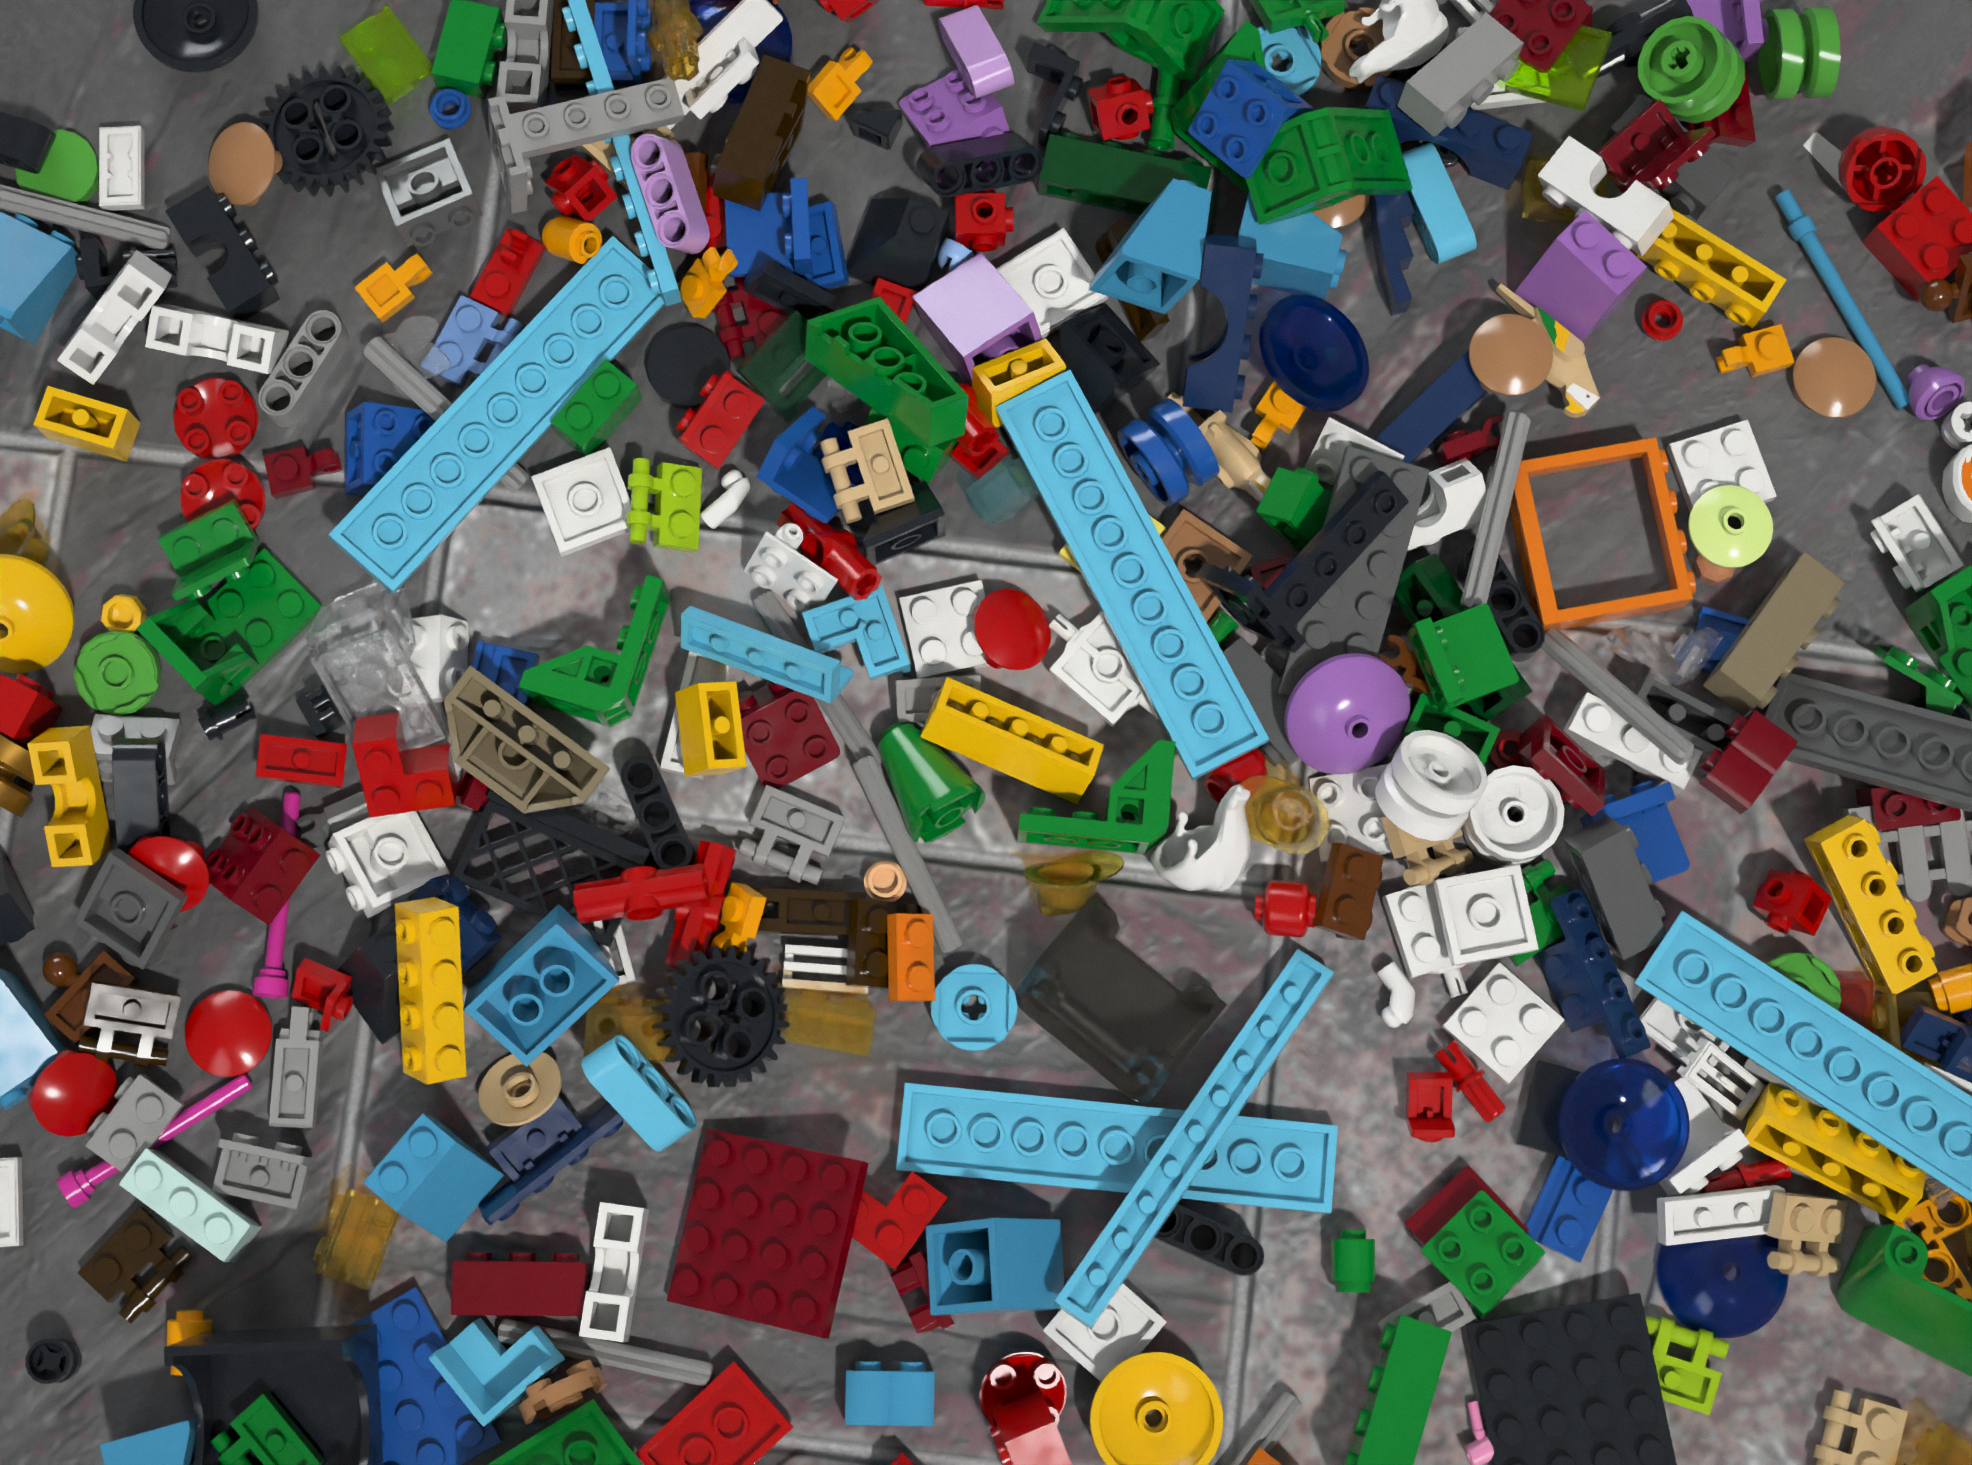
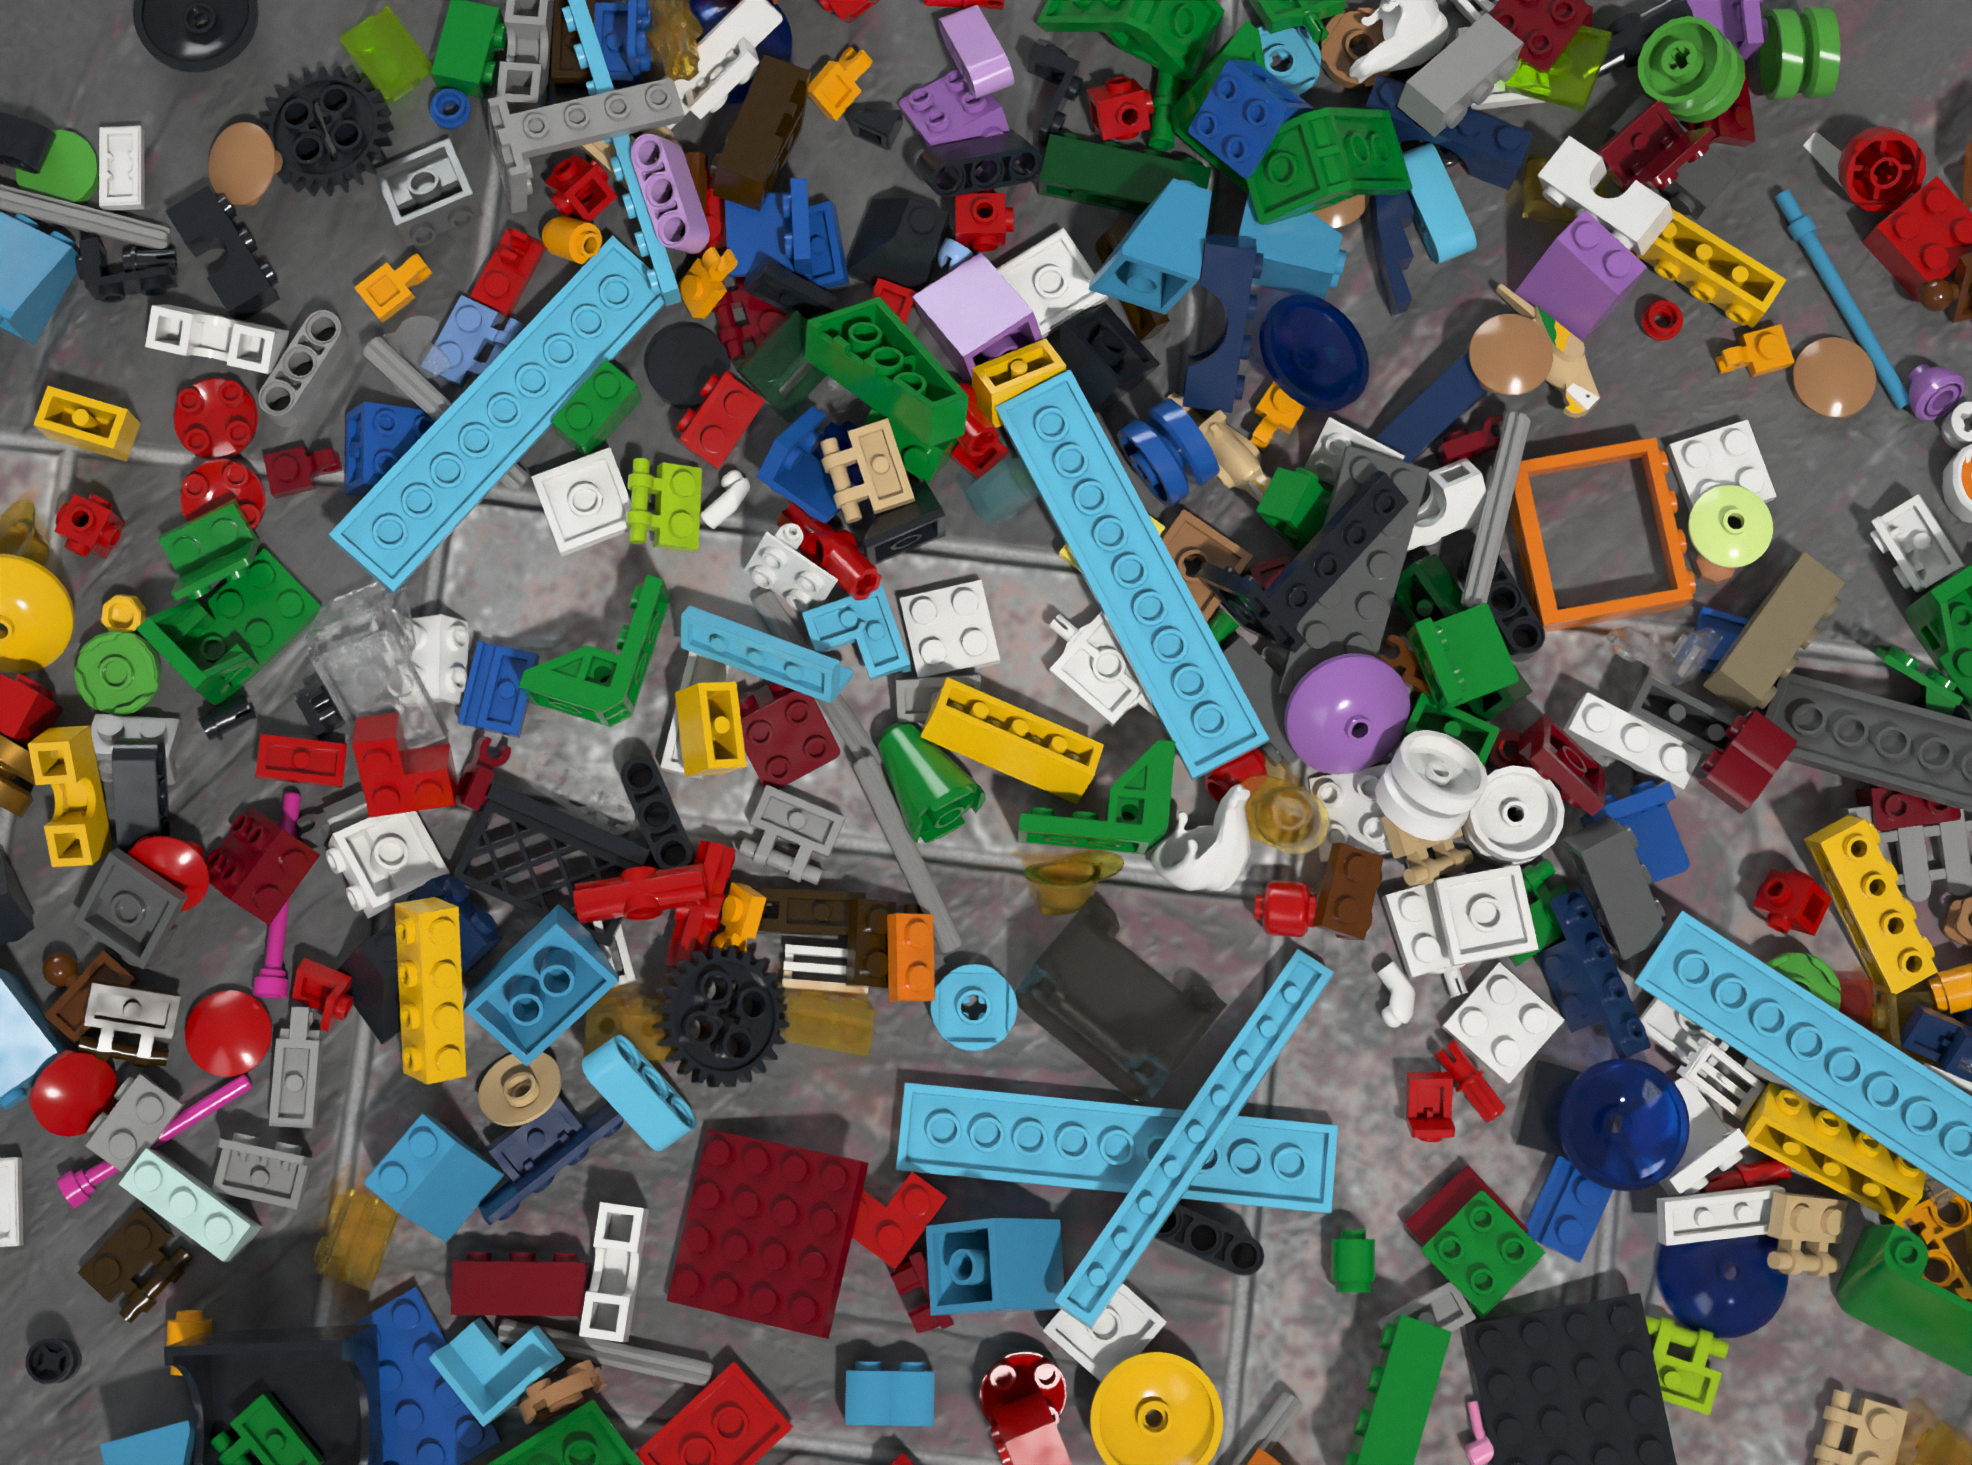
(89, 526): none -> red brick
(114, 317): white arch -> none
(516, 748): dark tan wedge -> none
(885, 881): light nougat plate -> none
(1011, 630): red dish -> none
(1618, 696): light grey axle -> none

